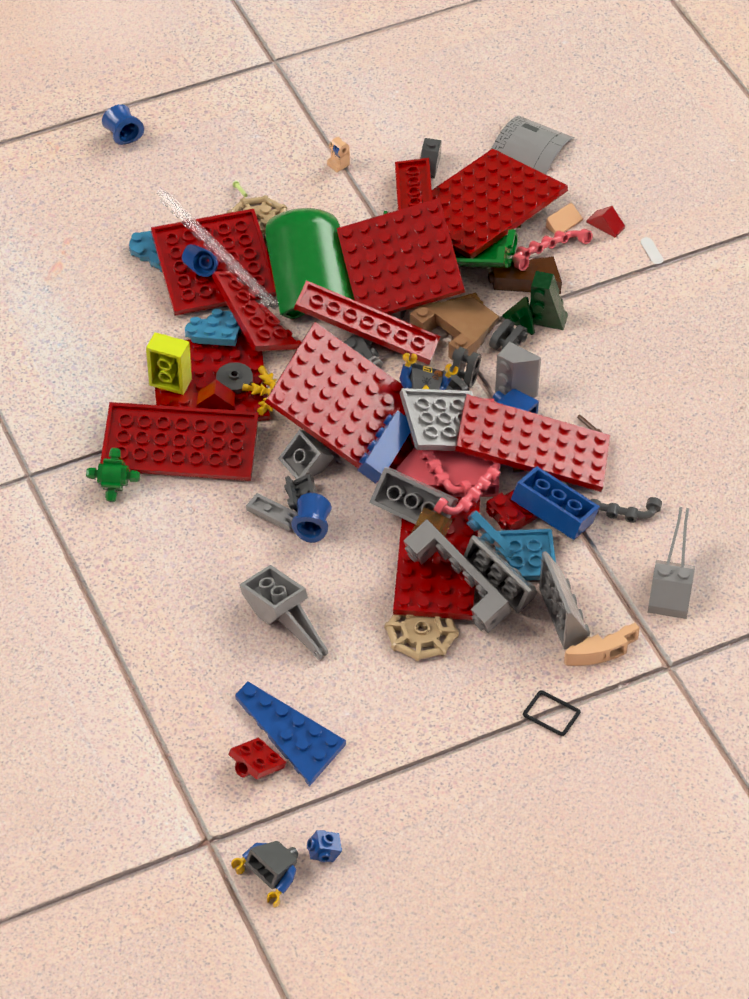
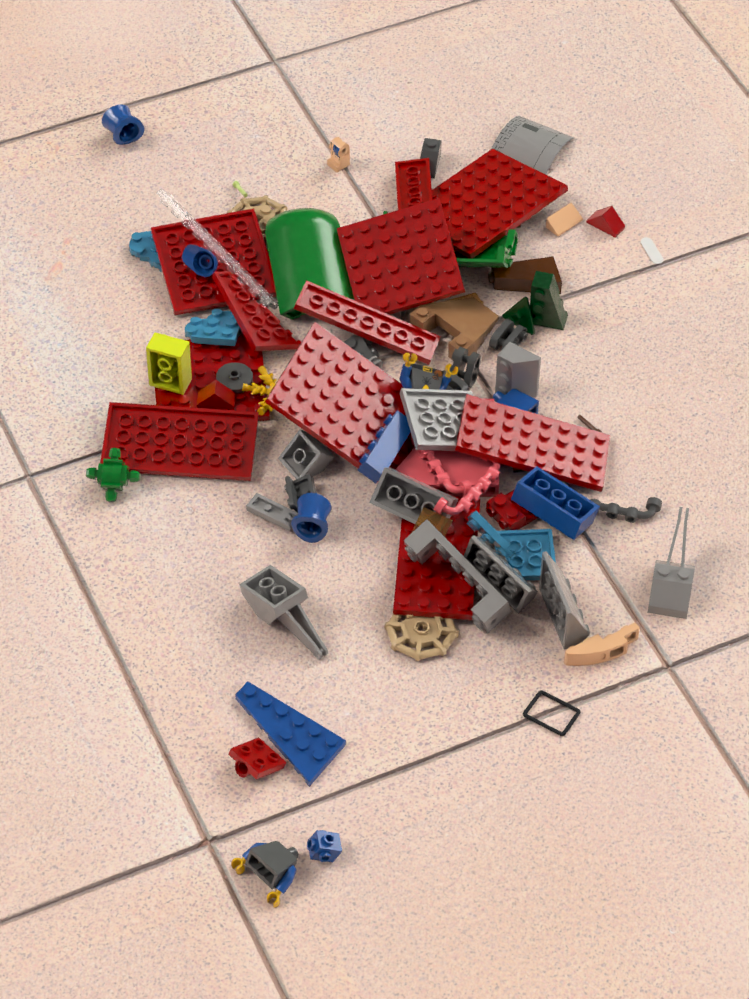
(522, 254): coral bar -> none

